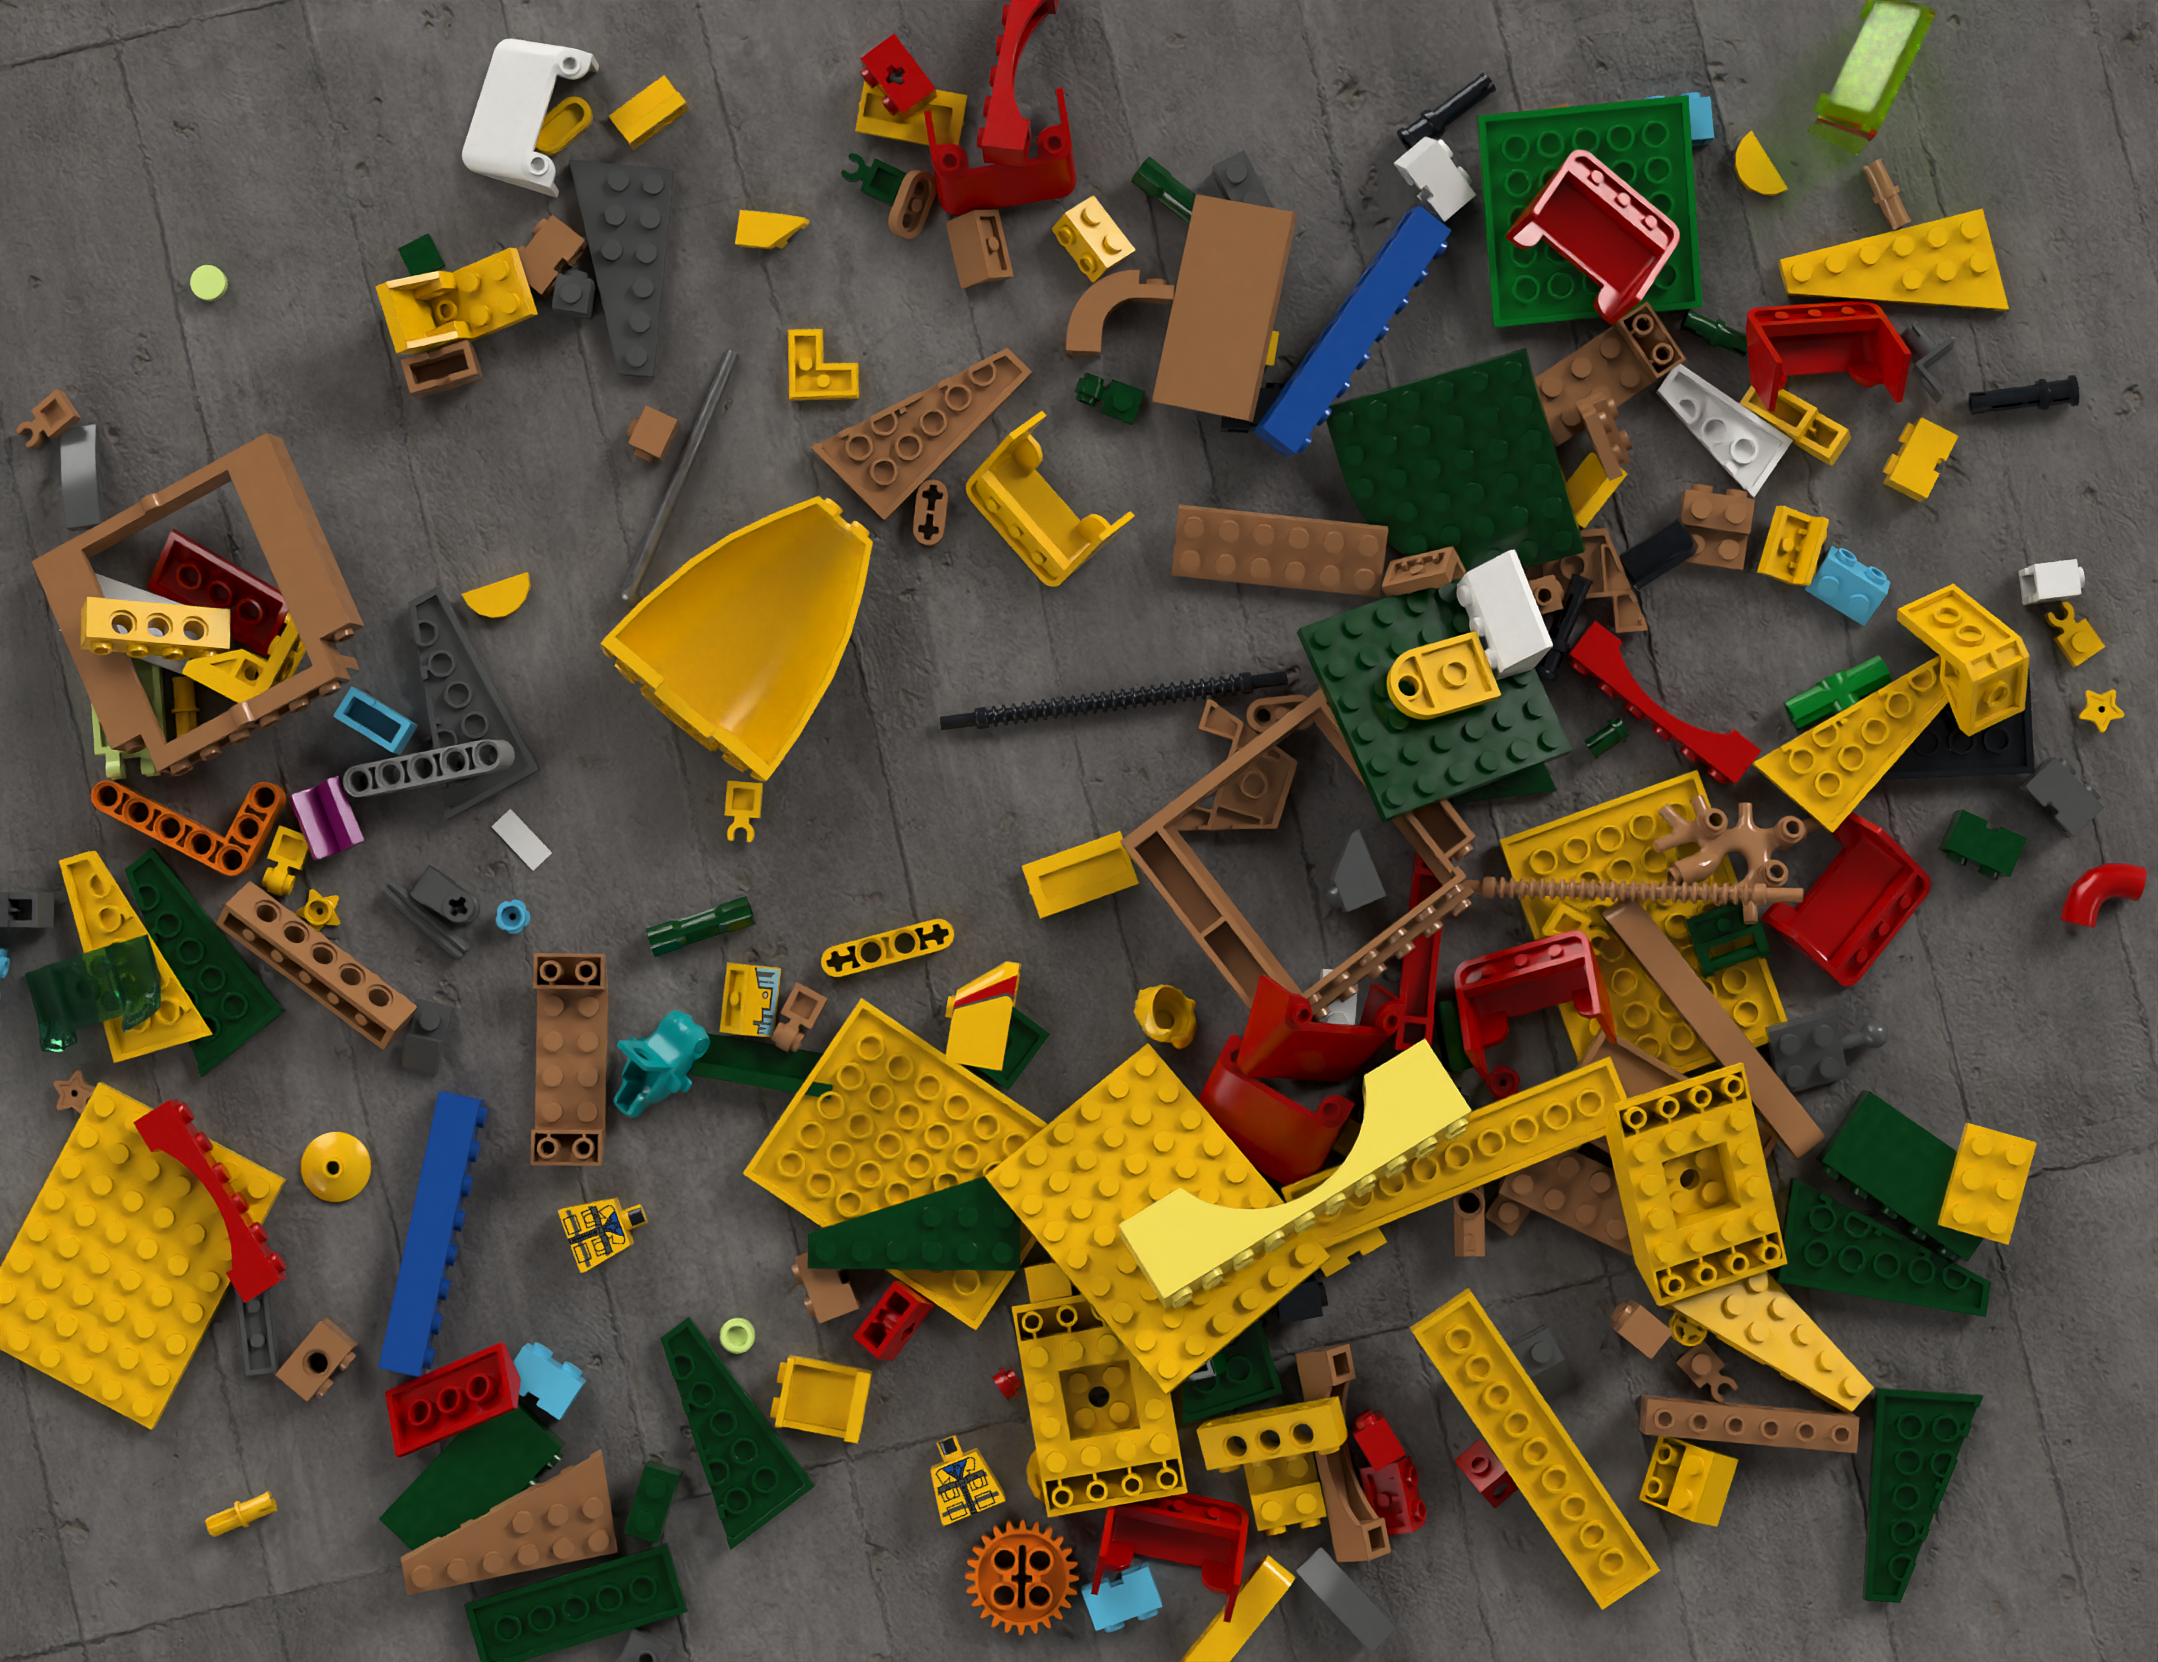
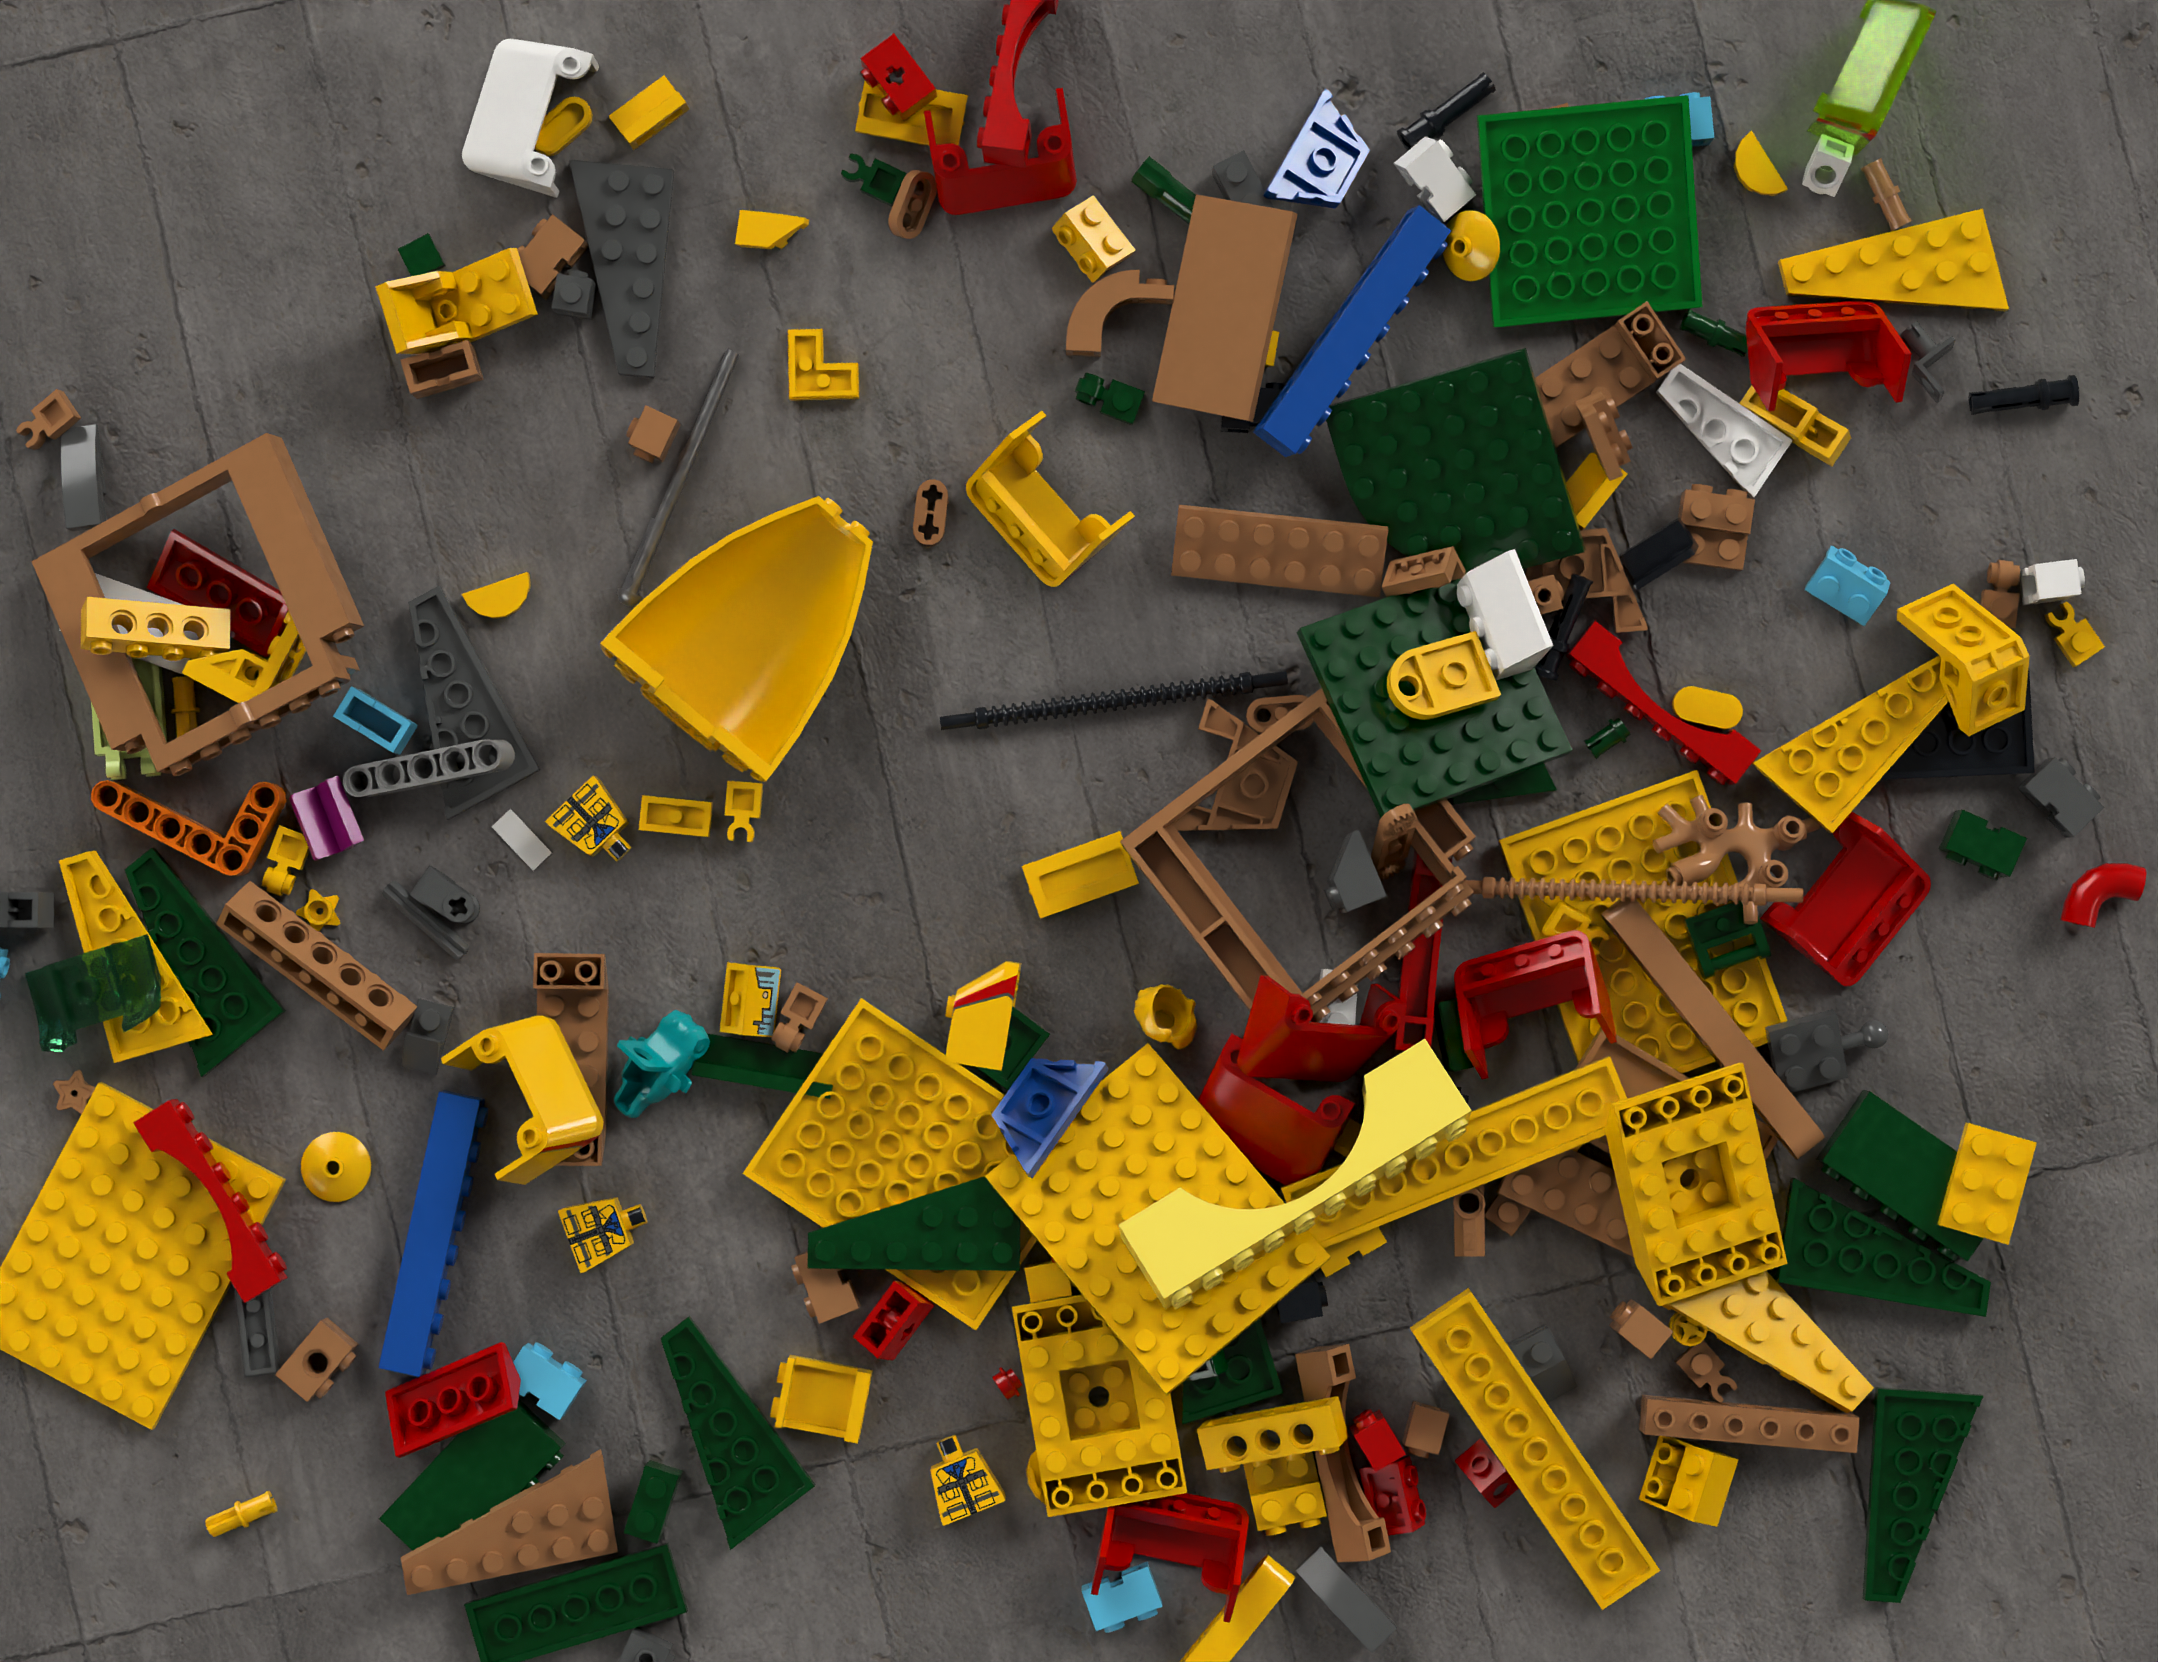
(208, 283): yellowish green tile -> none
(503, 916): medium azure plate -> none
(551, 1084): none -> yellow windscreen
(592, 821): none -> torso
(675, 816): none -> yellow plate
(700, 926): dark green axle -> none
(737, 1335): yellowish green tile -> none
(886, 942): yellow beam -> none
(910, 440): medium nougat wing -> none
(979, 248): medium nougat panel -> none
(1043, 1106): none -> blue wing
(1053, 1576): orange gear -> none
(1320, 159): none -> wing
(1393, 840): none -> medium nougat plate
(1425, 1429): none -> medium nougat brick
(1480, 243): none -> yellow dish
(1493, 1082): red plate -> none
(1600, 230): red windscreen -> none
(1707, 707): none -> yellow tile
(1793, 546): yellow bracket -> none
(1828, 153): none -> white brick
(1837, 691): green piece -> none
(1914, 465): yellow brick -> none
(1998, 601): none -> medium nougat plate
(2092, 713): yellow plate -> none

